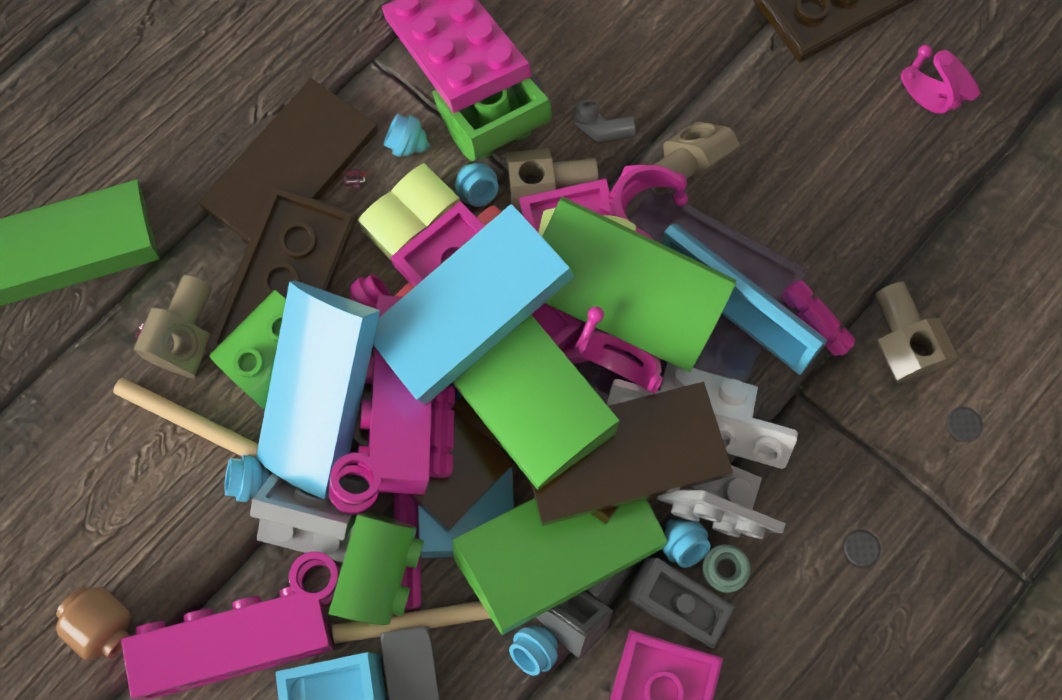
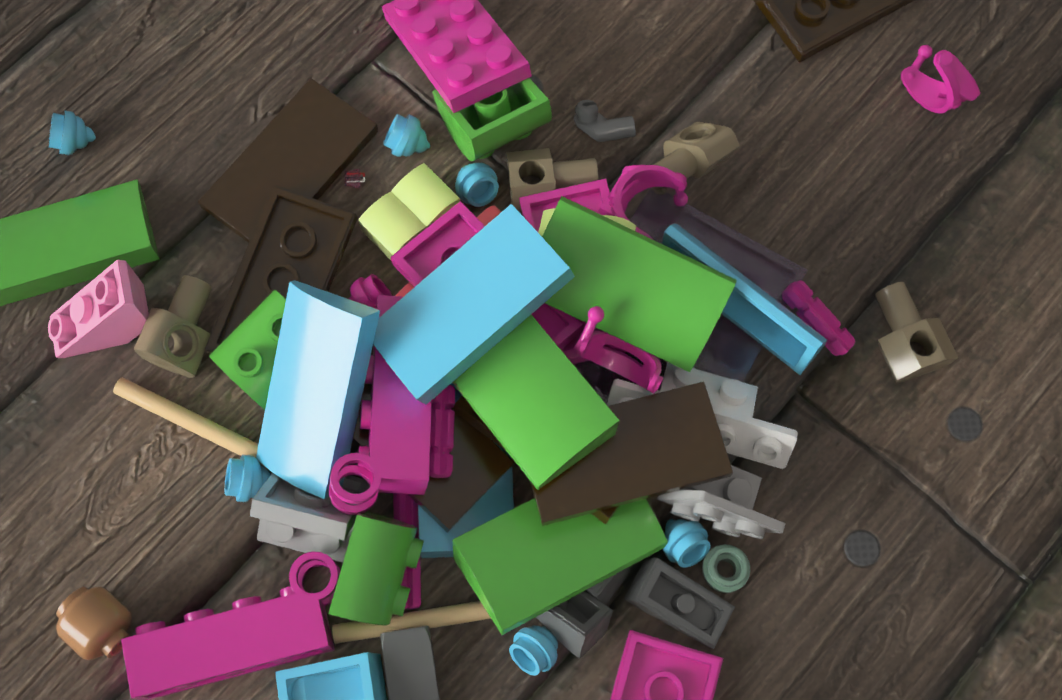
(69, 133): none -> medium azure plate
(101, 314): none -> bright pink slope

